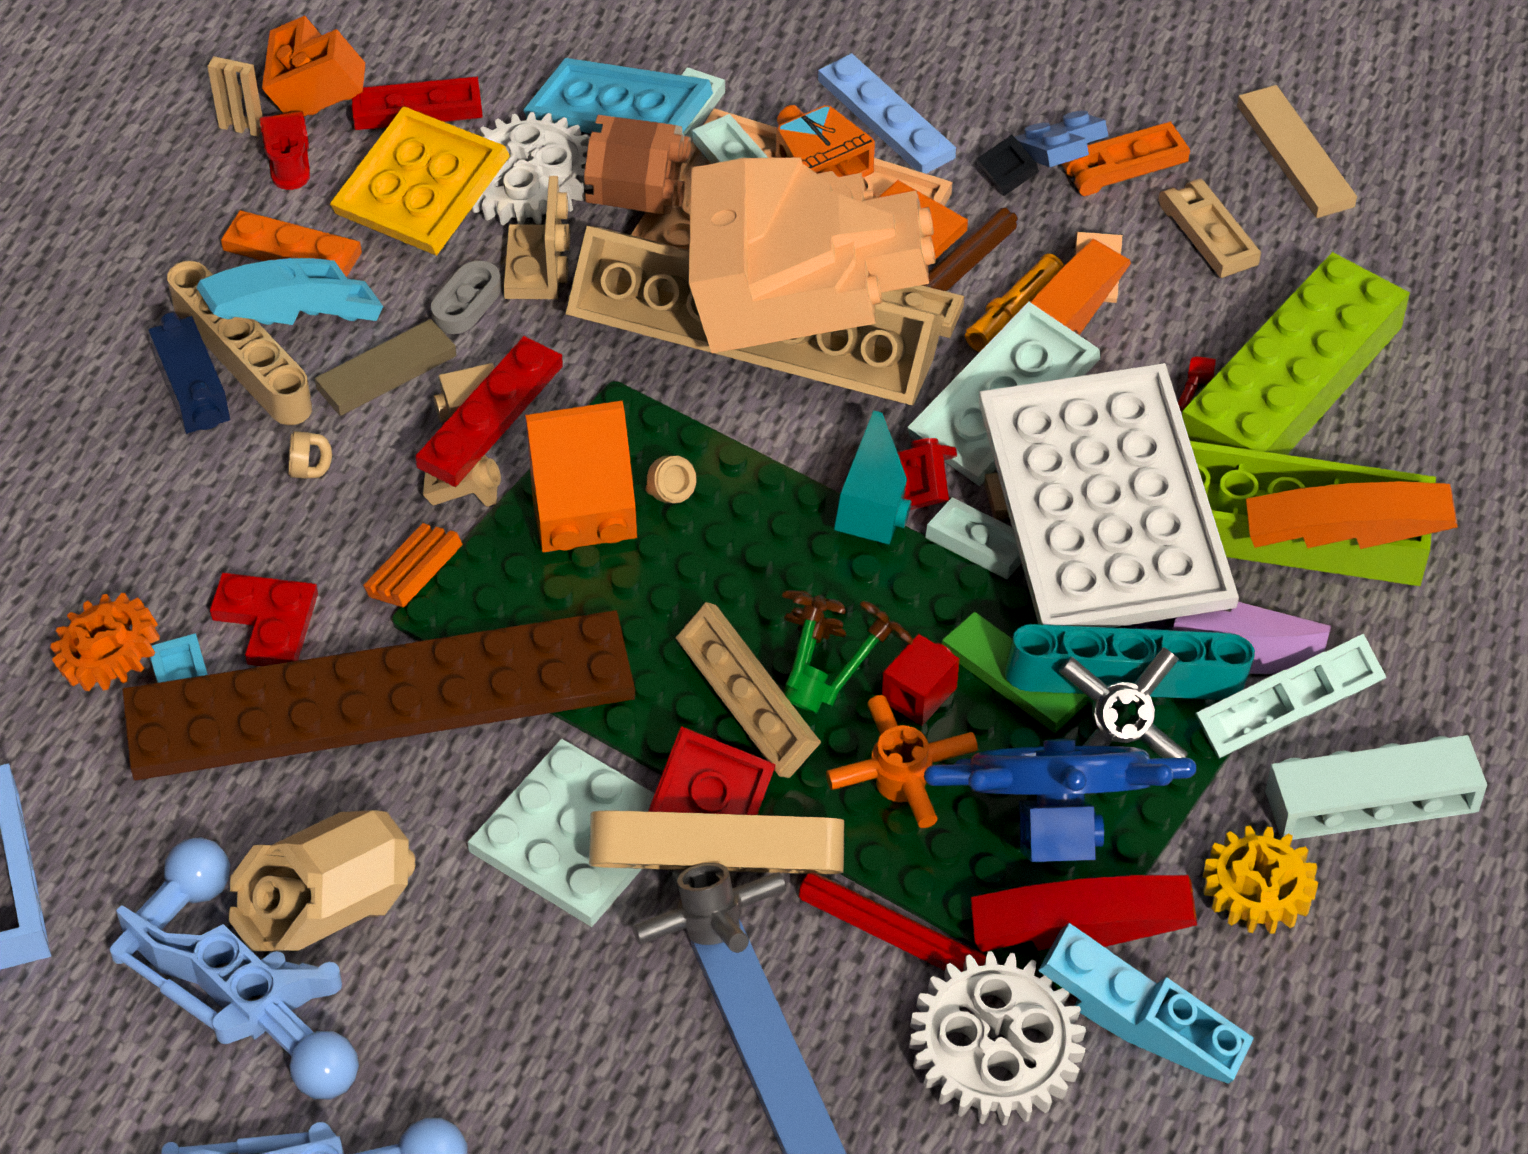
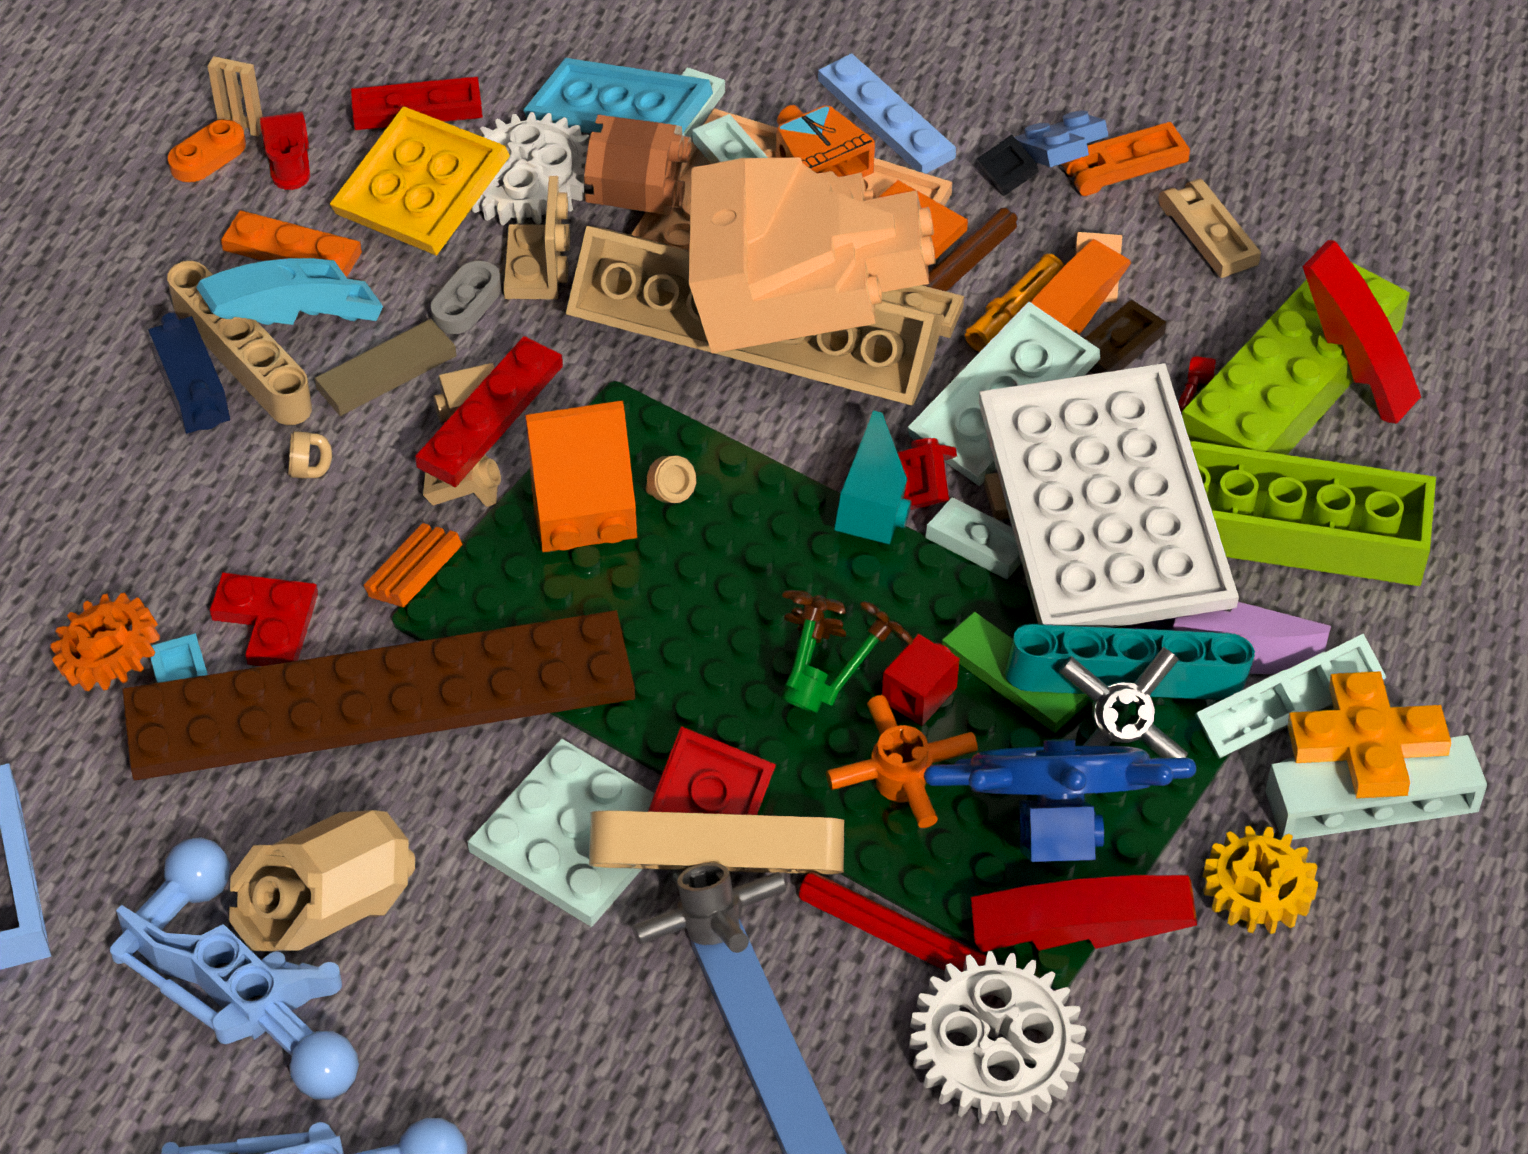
(206, 150): none -> orange plate
(309, 68): orange brick -> none
(748, 690): tan tile -> none
(1125, 336): none -> dark brown plate
(1144, 1013): medium azure slope -> none
(1296, 151): tan tile -> none
(1358, 323): none -> red slope
(1365, 511): orange slope -> none
(1369, 734): none -> light orange plate

